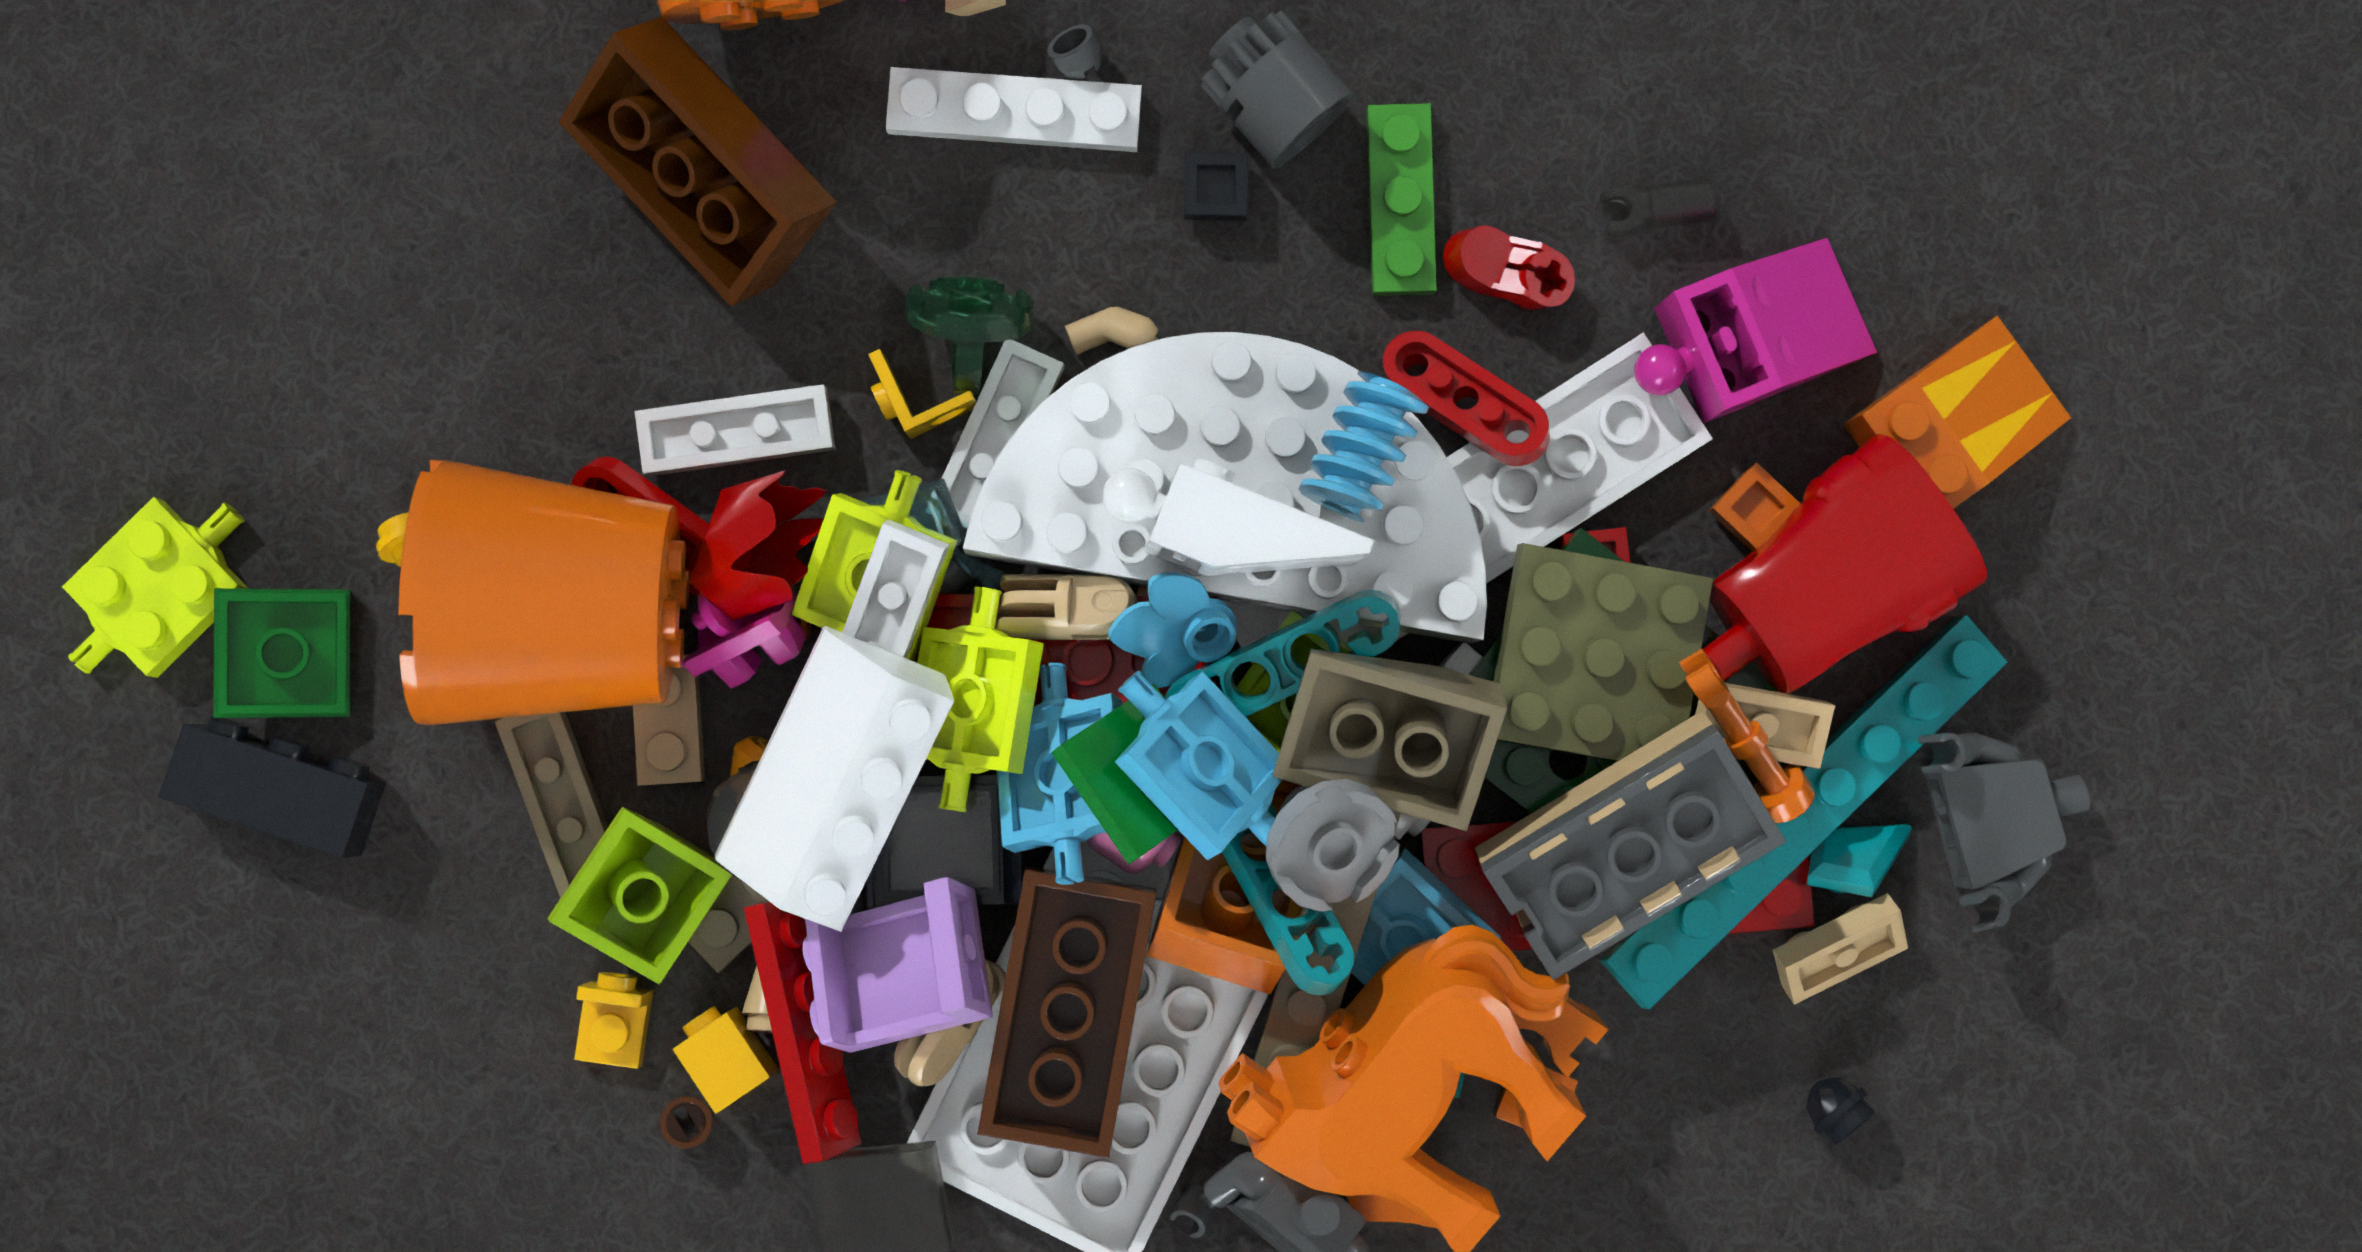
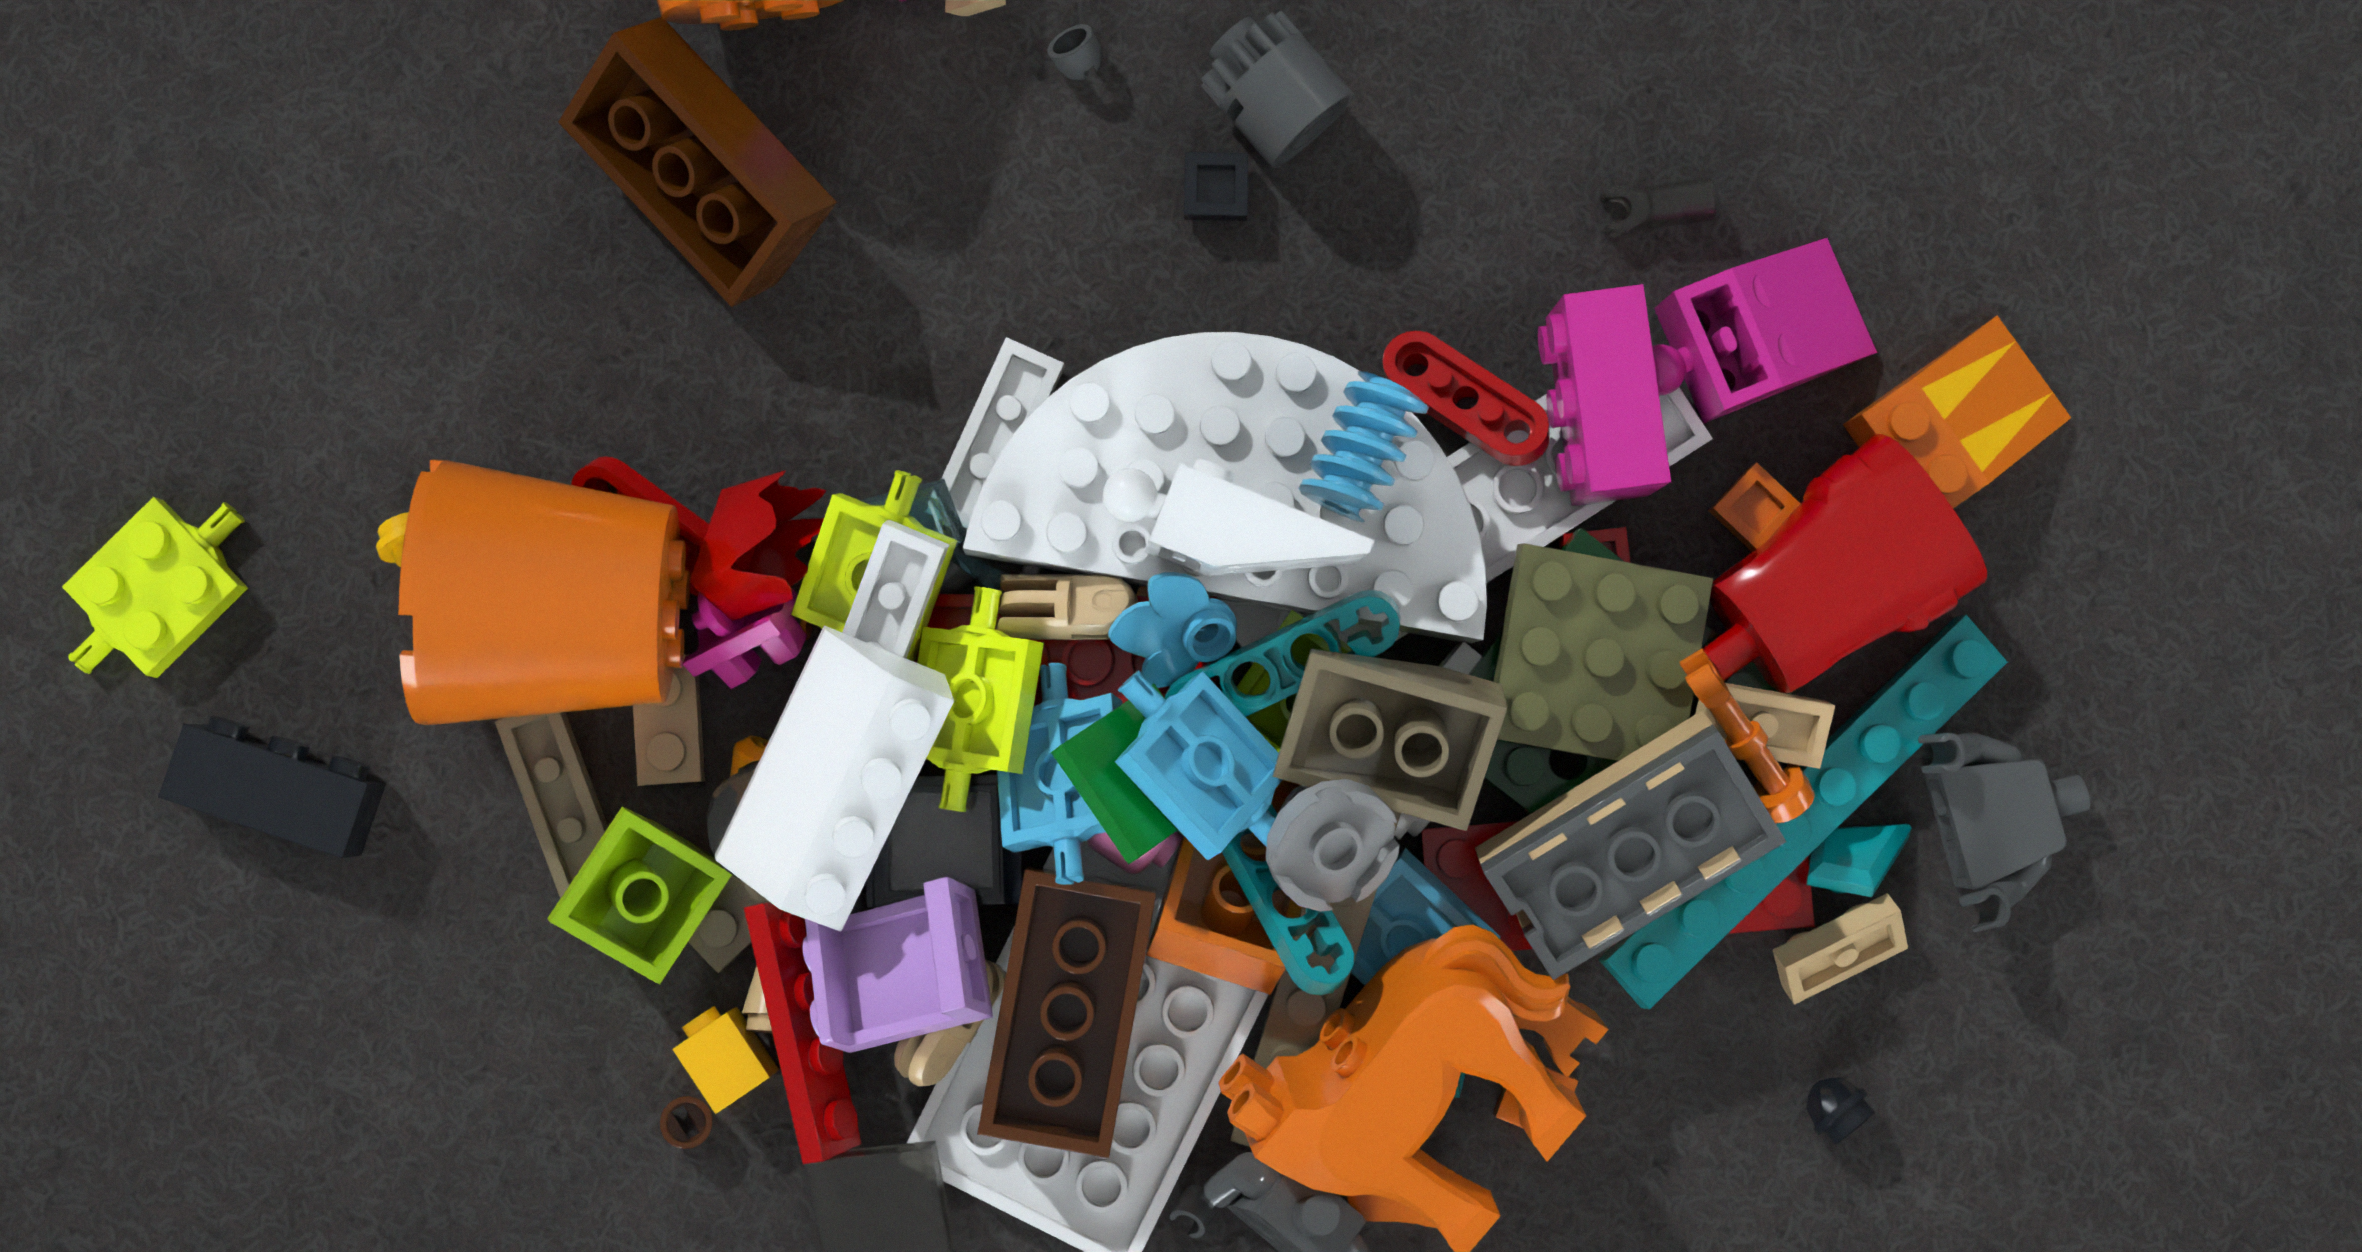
(281, 653): green tile -> none
(613, 1020): yellow bracket -> none
(735, 430): white plate -> none
(893, 402): yellow bracket -> none
(969, 314): clear green tile -> none
(1013, 109): white plate -> none
(1111, 325): tan arm -> none
(1401, 199): bright green plate -> none
(1539, 273): red piece -> none
(1604, 396): none -> dark pink brick

